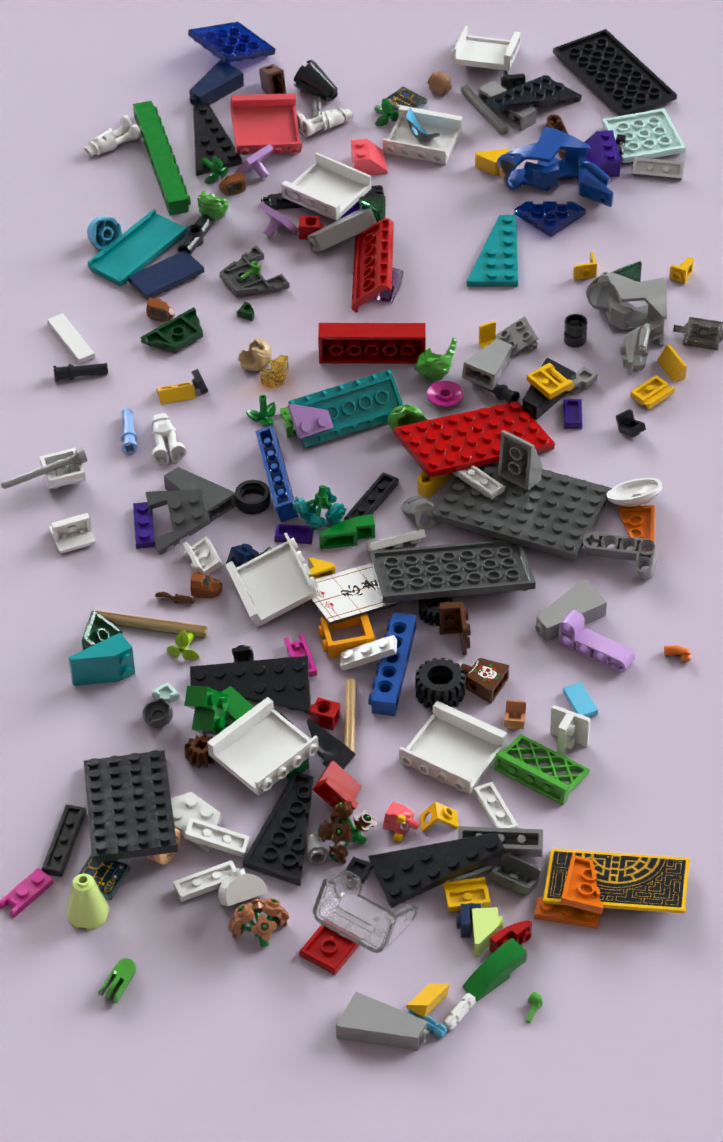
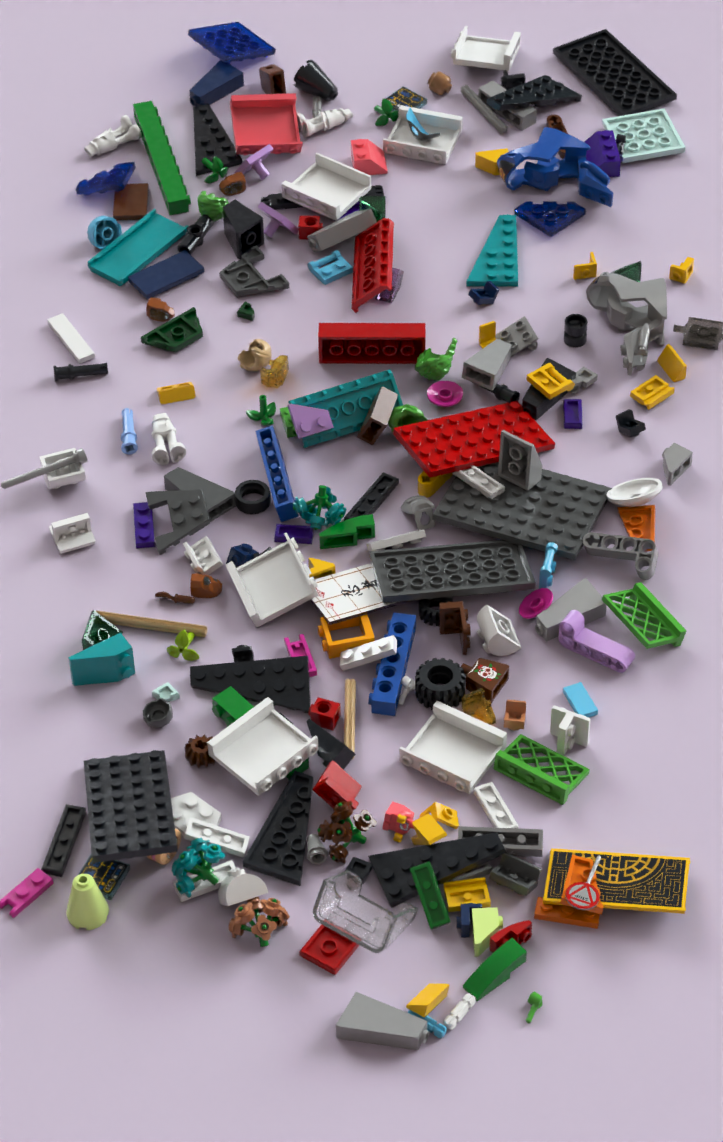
(106, 181): none -> clear blue plate
(119, 976): bright green arm -> none
(131, 202): none -> reddish brown tile
(196, 865): none -> teal plant
(198, 381): black plate -> none
(209, 709): green brick -> none
(242, 228): none -> black slope
(254, 270): bright green hand -> none
(332, 271): none -> medium azure plate
(378, 415): none -> slope
(409, 685): none -> white hand
(427, 831): none -> yellow slope
(430, 895): none -> green tile
(478, 707): none -> clear yellow hand
(486, 295): none -> dark blue bracket
(497, 632): none -> white brick
(535, 603): none -> dark pink dish
(548, 567): none -> medium azure plate
(582, 894): none -> piece
(651, 610): none -> bright green fence
(658, 167): white plate -> none
(675, 462): none -> light grey slope
(678, 650): orange arm -> none

